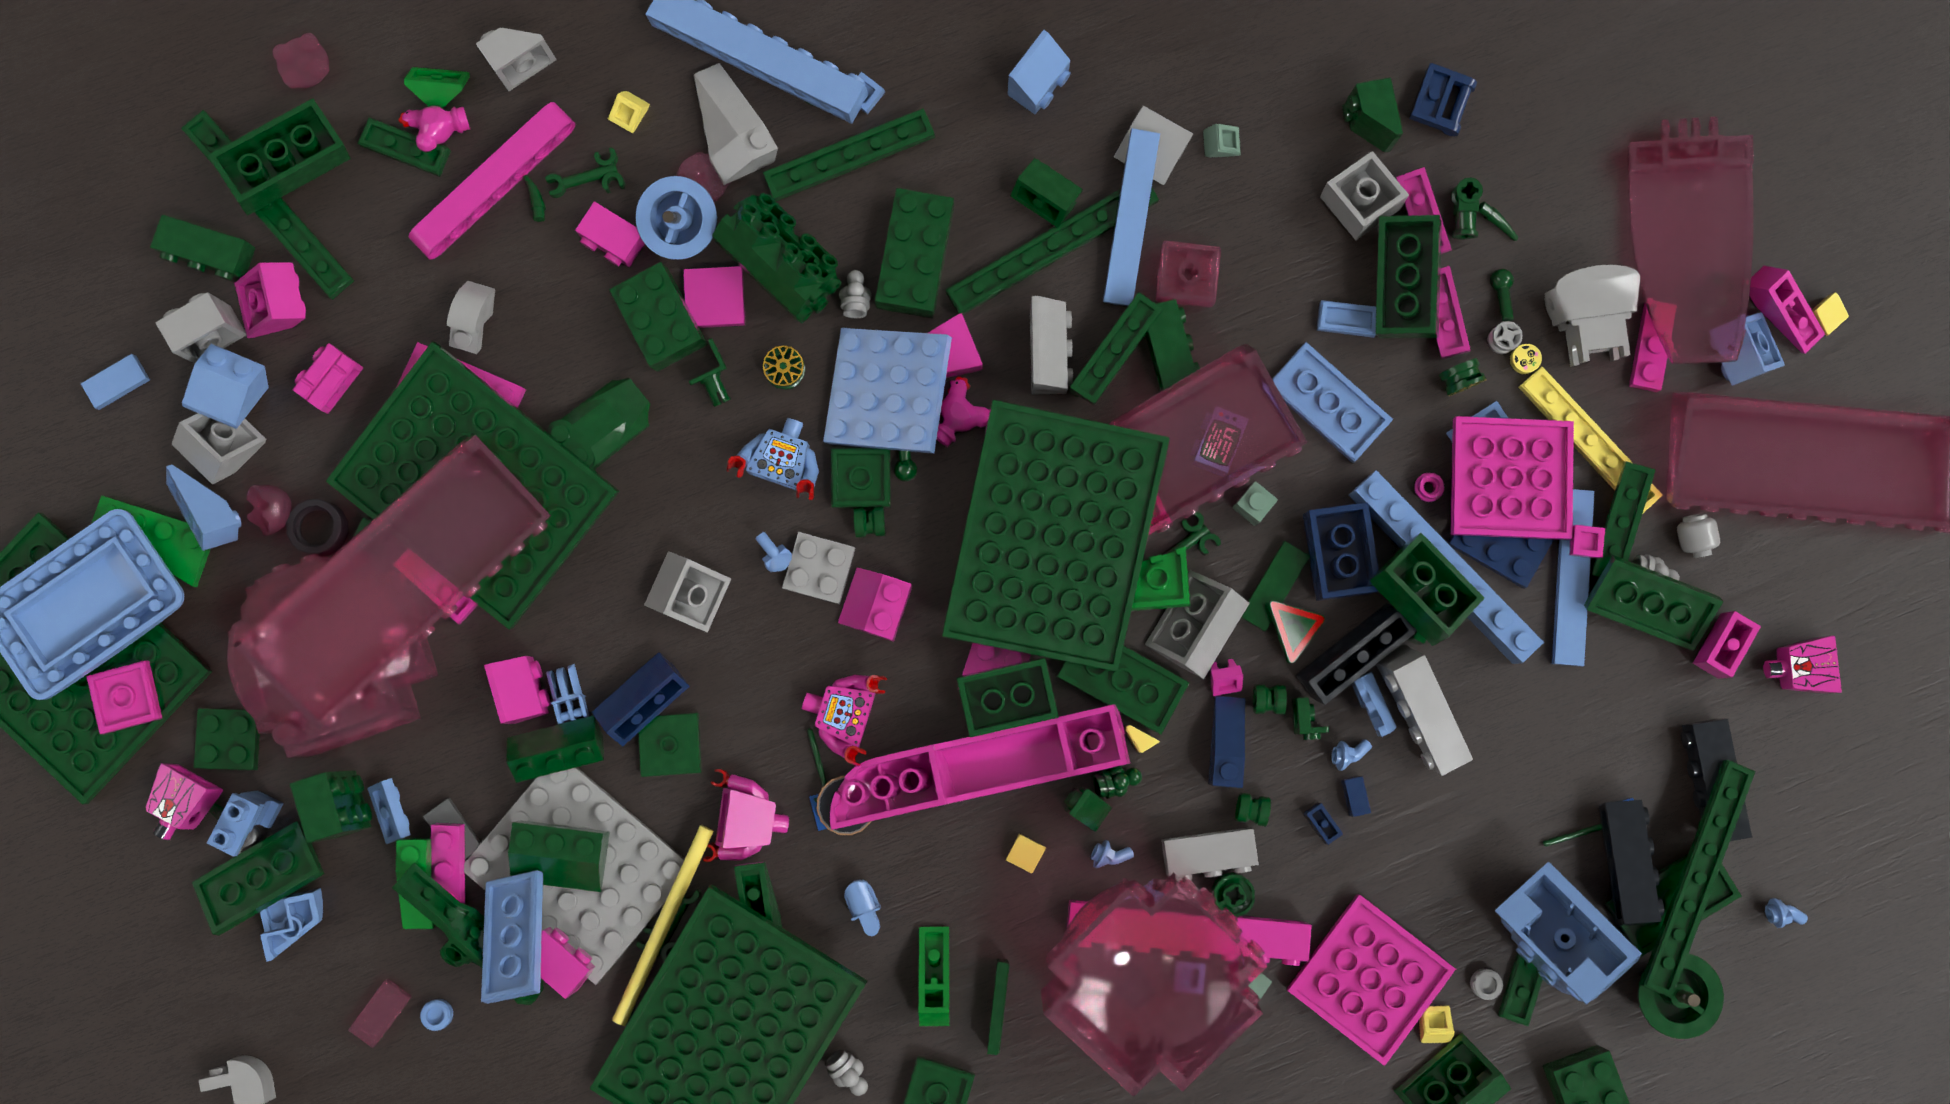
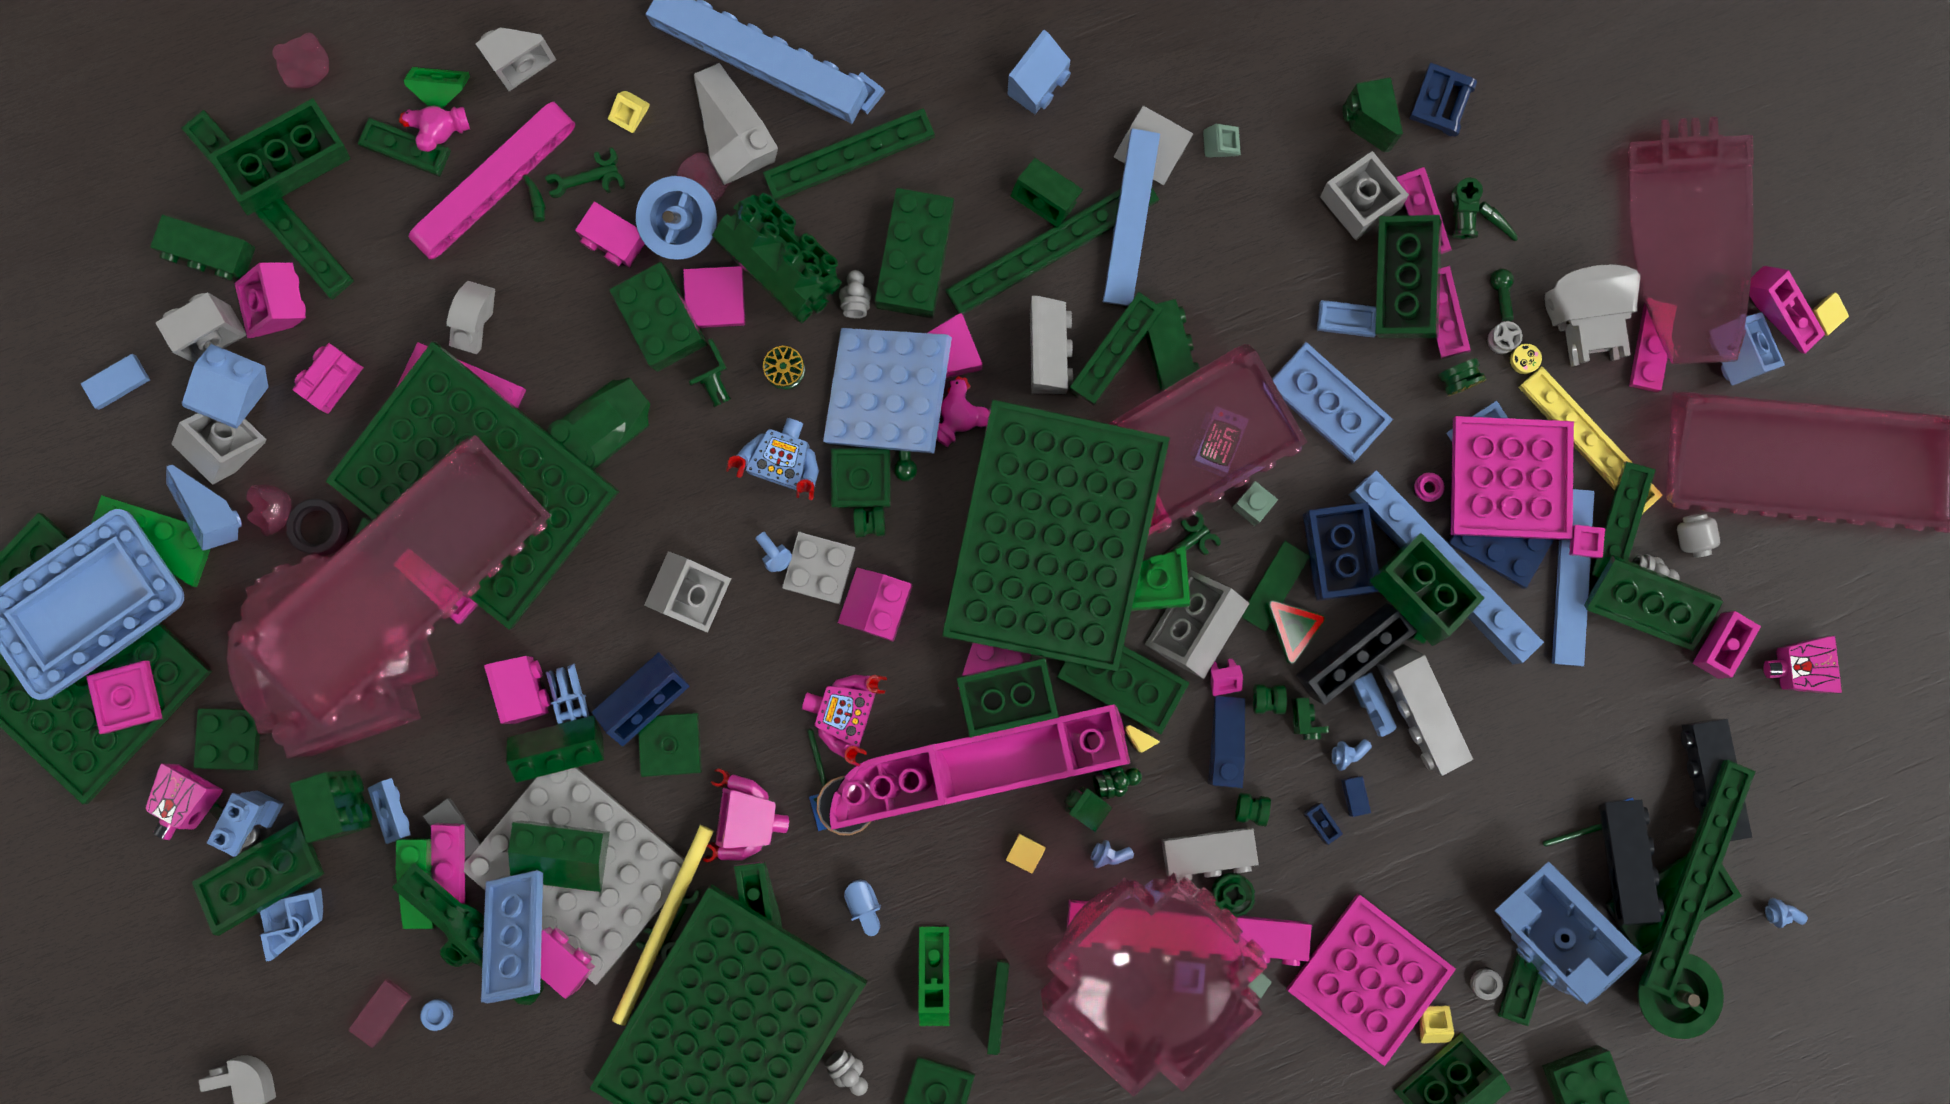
(1204, 264): clear pink brick -> none

